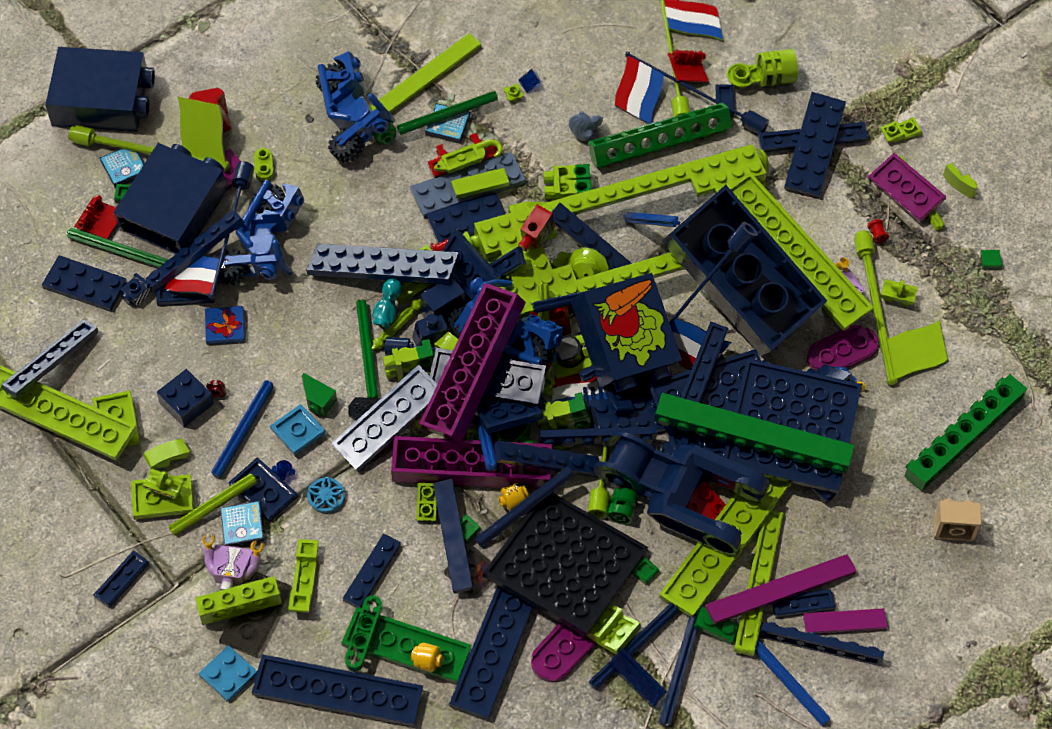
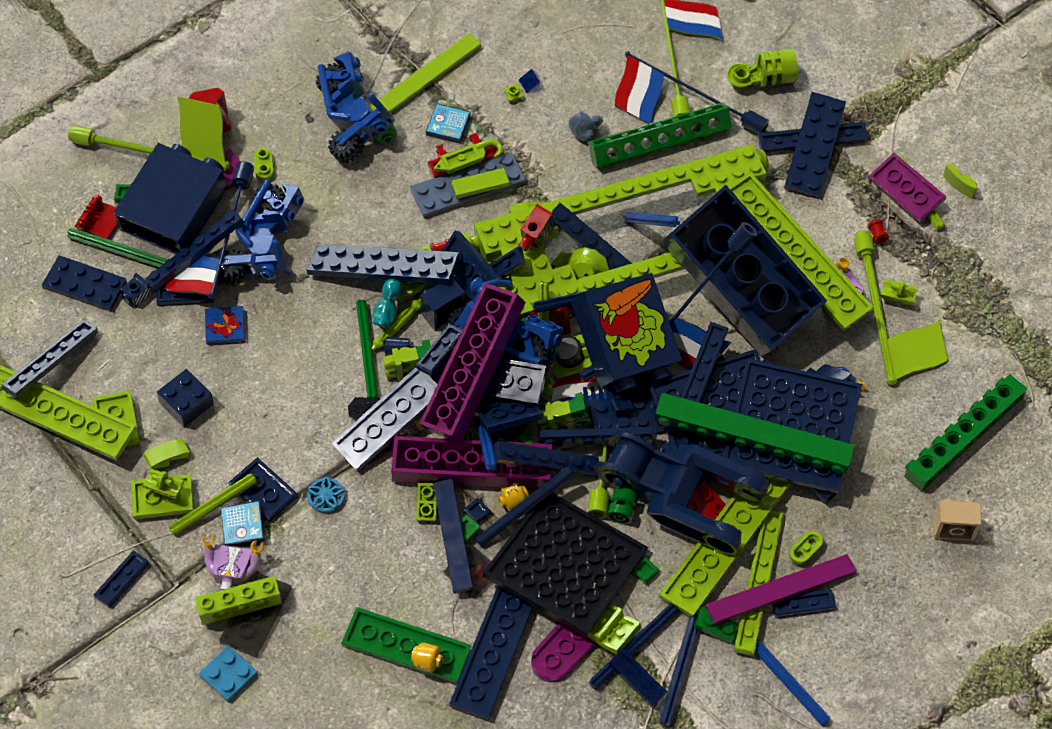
(99, 89): dark blue brick -> none
(122, 165): medium azure tile -> none
(216, 387): dark red plate -> none
(242, 429): blue axle -> none
(283, 469): clear blue plate -> none
(297, 429): dark azure plate -> none
(304, 576): lime slope -> none
(318, 395): green slope -> none
(337, 690): dark blue plate -> none
(360, 632): green beam -> none
(371, 571): dark blue plate -> none
(431, 328): dark blue torso -> none
(439, 350): none -> dark blue tile
(447, 112): green axle -> none
(463, 216): dark blue plate -> none
(477, 511): none -> dark blue tile
(567, 180): lime hips -> none
(688, 65): red hinge -> none
(725, 94): dark blue tile -> none
(805, 549): none -> lime plate
(827, 645): dark blue plate -> none
(843, 348): magenta tile -> none
(845, 621): magenta tile -> none
(901, 131): lime slope -> none
(990, 259): green tile -> none

